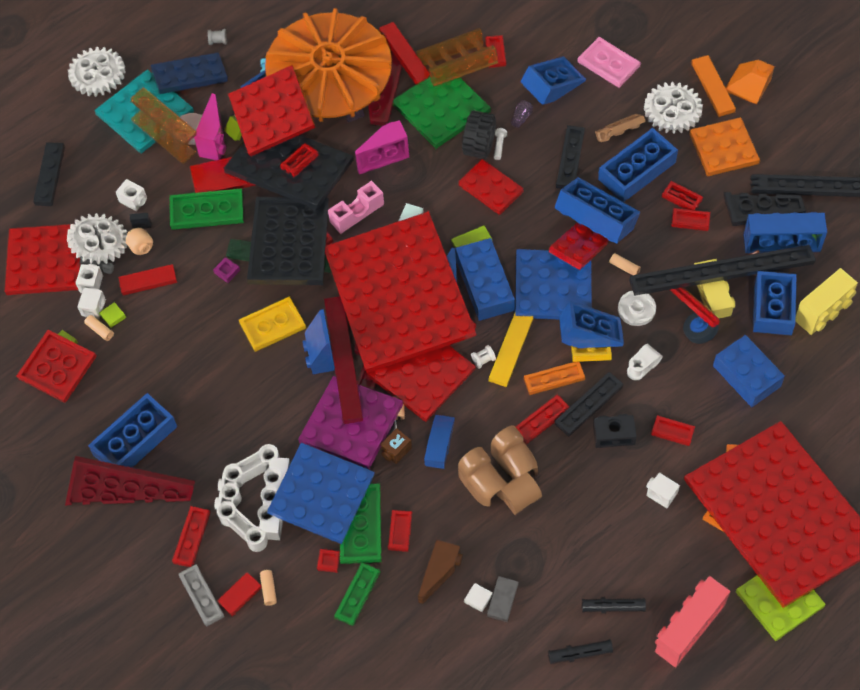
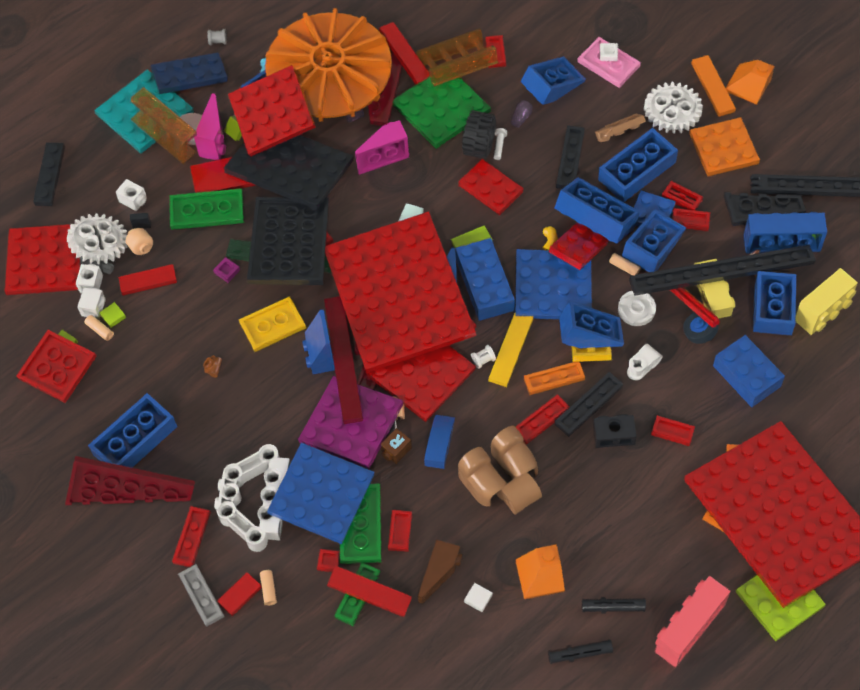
(96, 71): white gear -> none
(212, 365): none -> dark orange plate
(301, 160): red tile -> none
(366, 202): bright pink arch -> none
(369, 591): none -> red tile
(502, 599): flat silver tile -> none
(540, 572): none -> orange slope
(550, 233): none -> yellow arm
(608, 51): none -> white tile
(648, 202): none -> blue plate
(653, 241): none -> blue slope
(662, 490): white brick -> none

